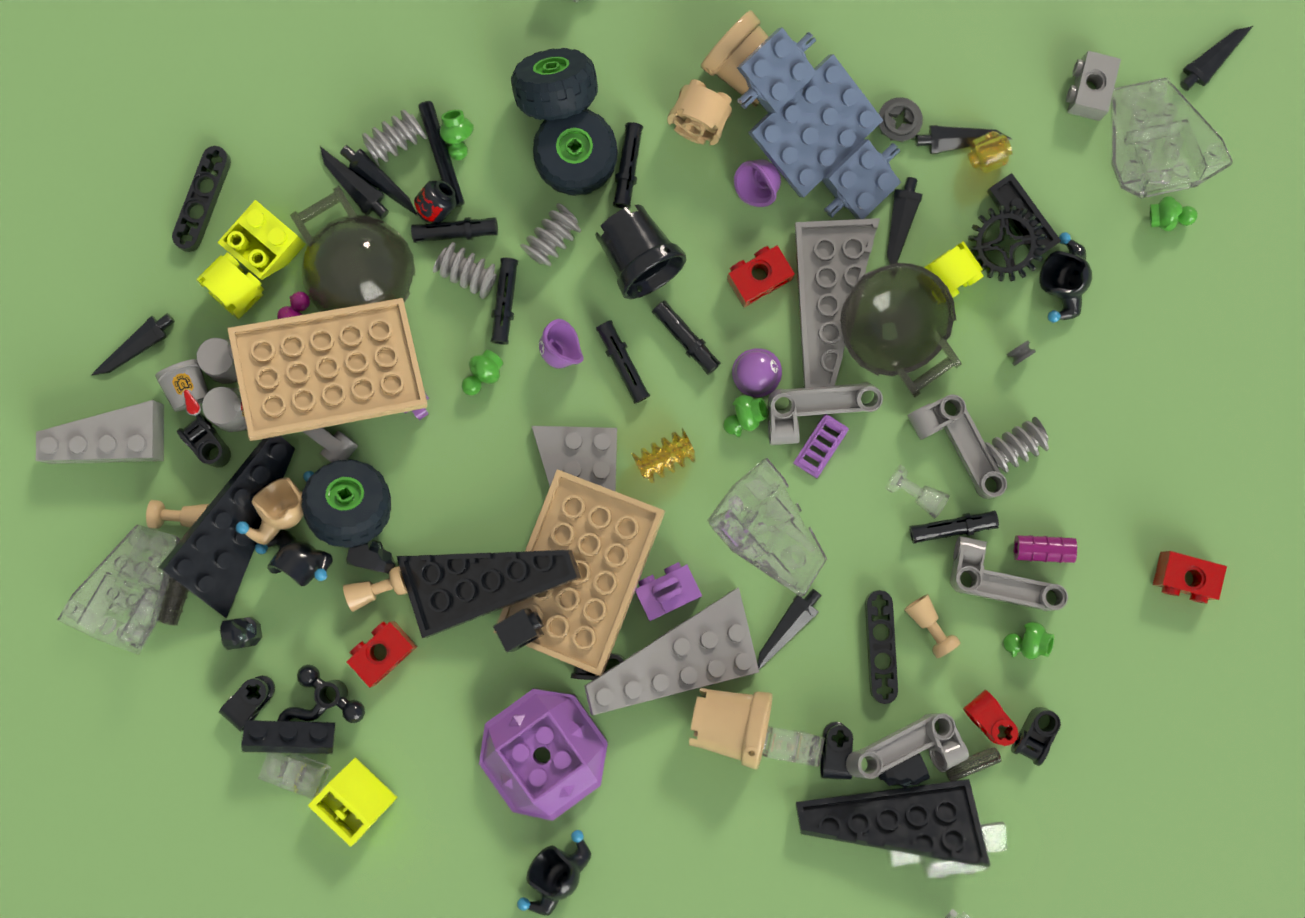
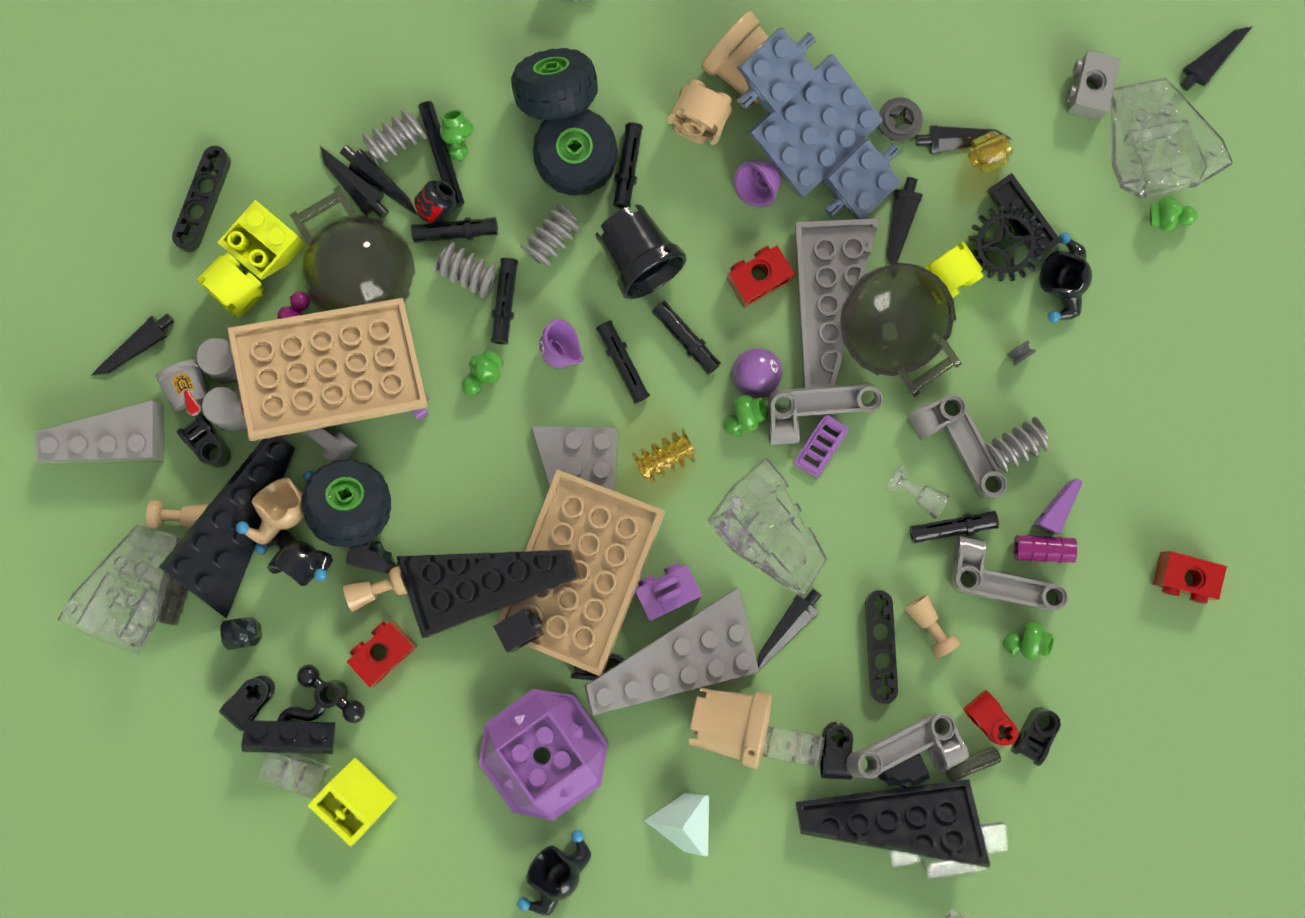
(684, 822): none -> light aqua slope
(1056, 513): none -> medium lavender slope

